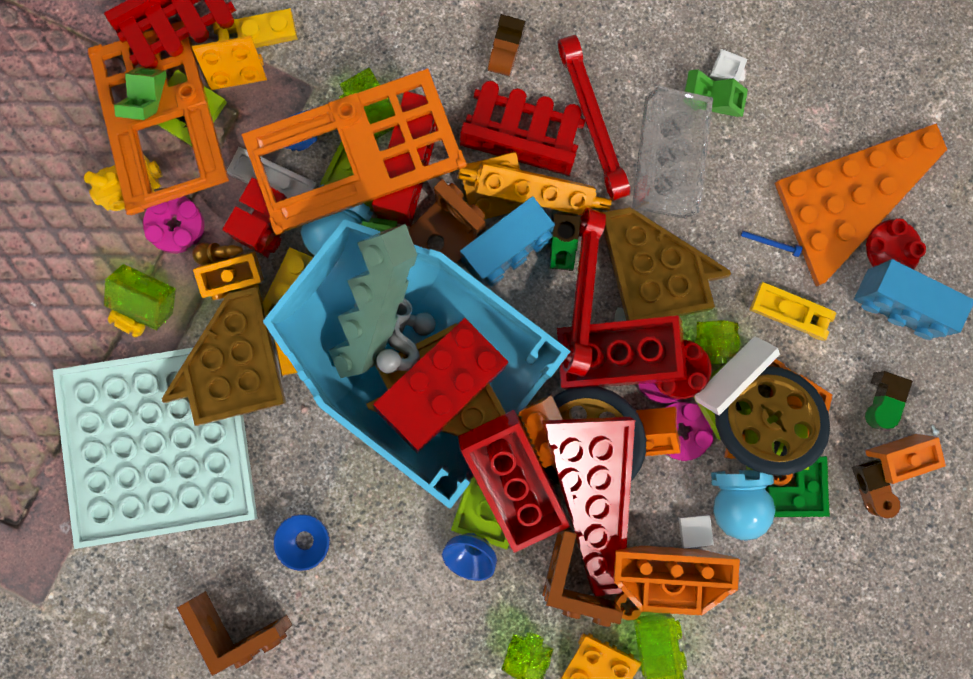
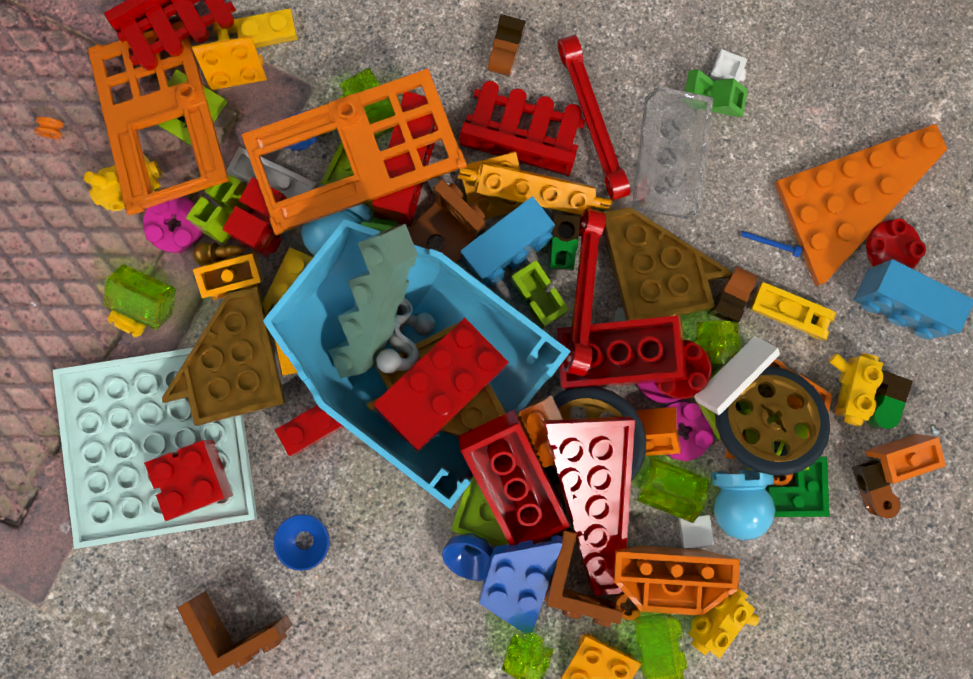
(49, 127): none -> orange bush
(143, 93): bright green slope -> none
(189, 479): none -> red piece
(212, 219): none -> lime piece
(306, 430): none -> red brick
(519, 580): none -> wing
(531, 287): none -> lime piece
(673, 490): none -> clear neon green brick
(721, 624): none -> yellow brick
(734, 295): none -> leg
(859, 384): none -> yellow brick

